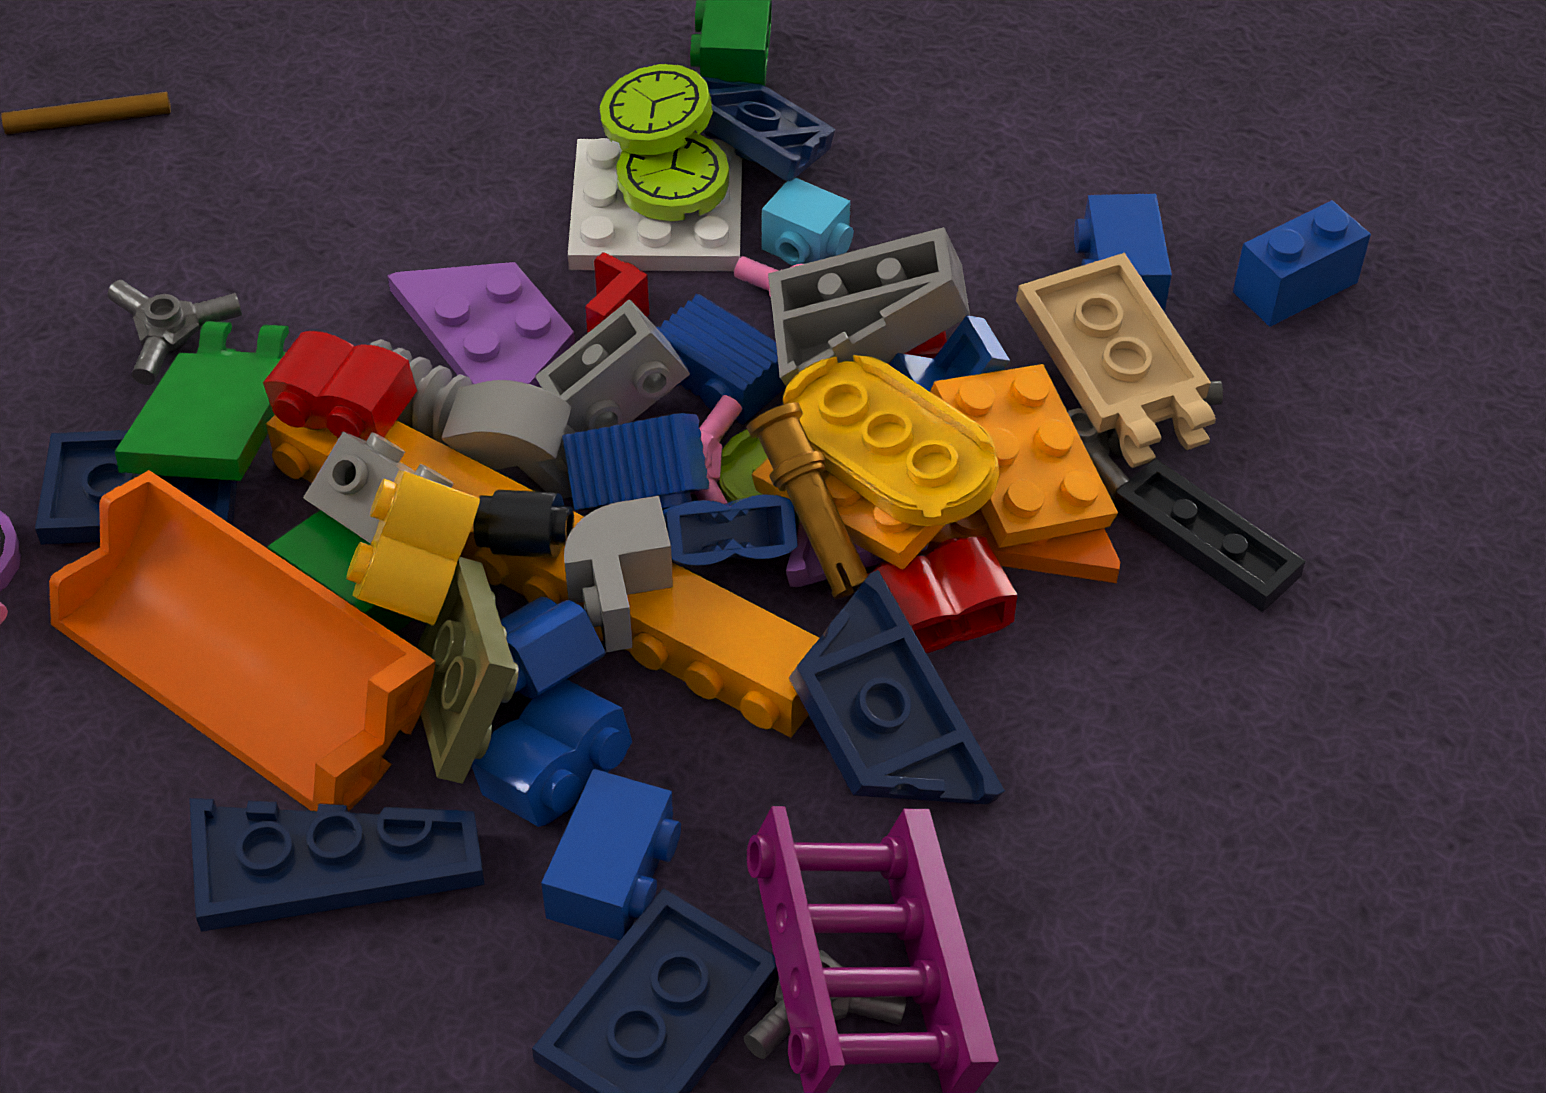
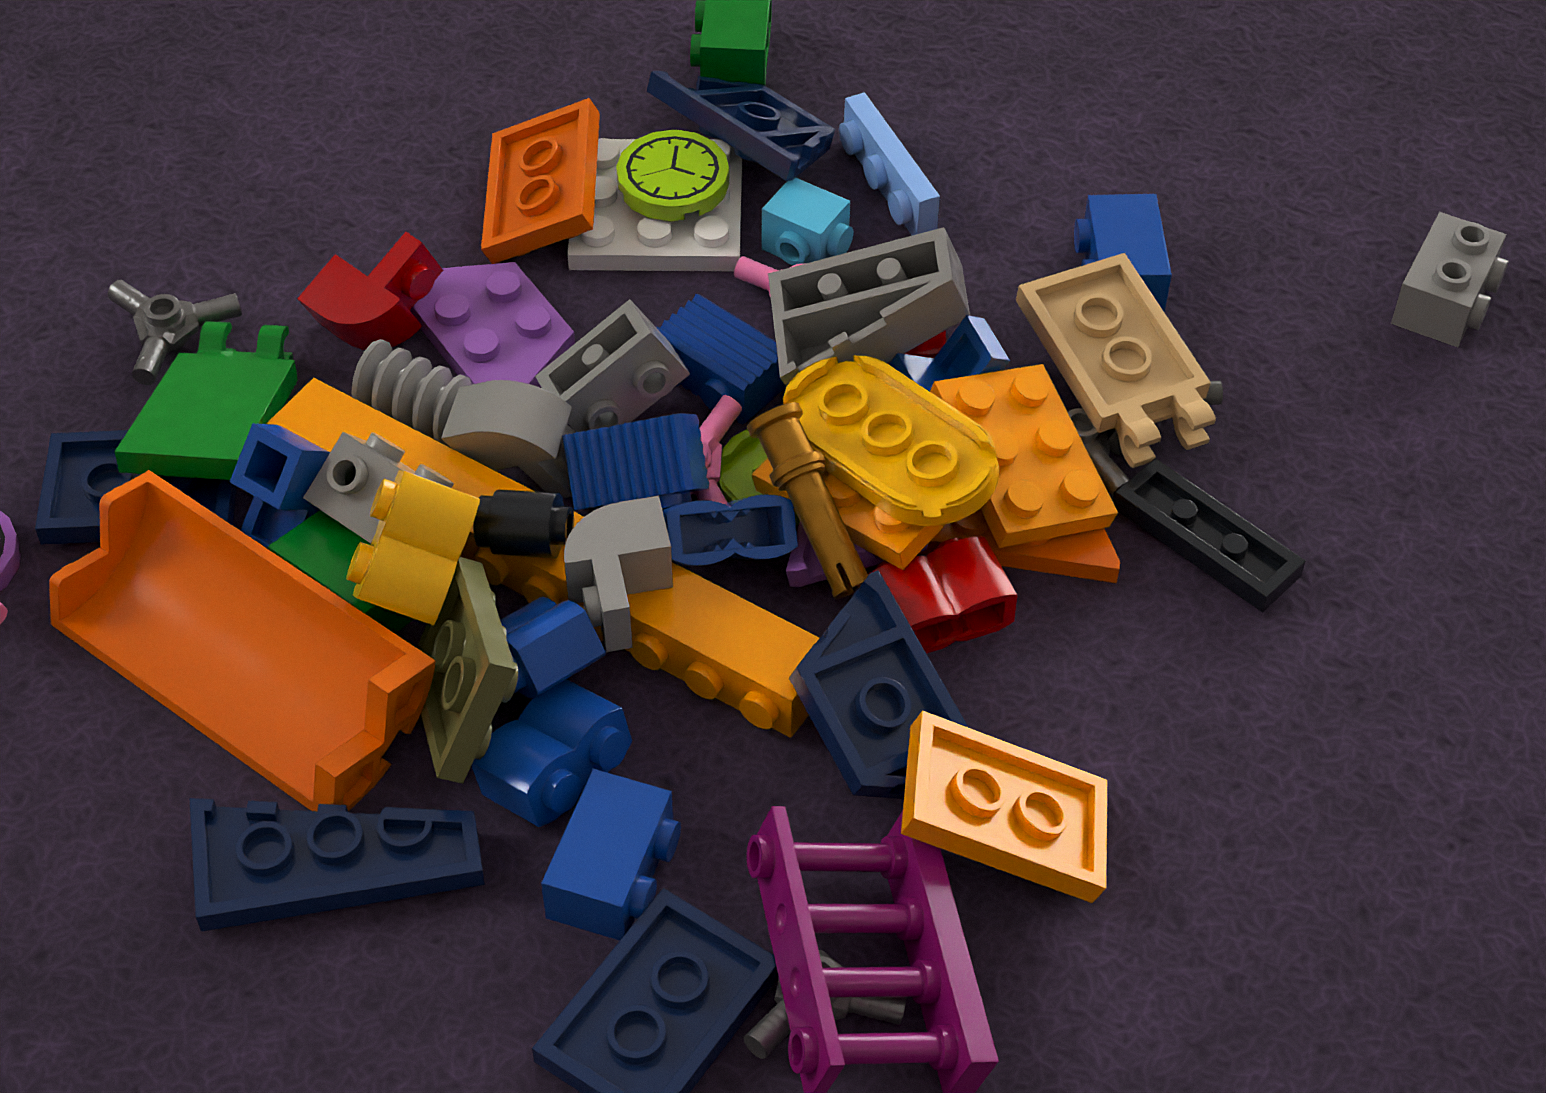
(85, 113): pearl gold bar -> none
(278, 472): none -> blue brick
(339, 386): red brick -> none
(375, 305): none -> red brick
(541, 181): none -> orange plate
(614, 286): red bracket -> none
(656, 109): lime tile -> none
(889, 166): none -> light blue plate
(1006, 807): none -> light orange plate
(1301, 263): blue brick -> none
(1449, 280): none -> light grey brick

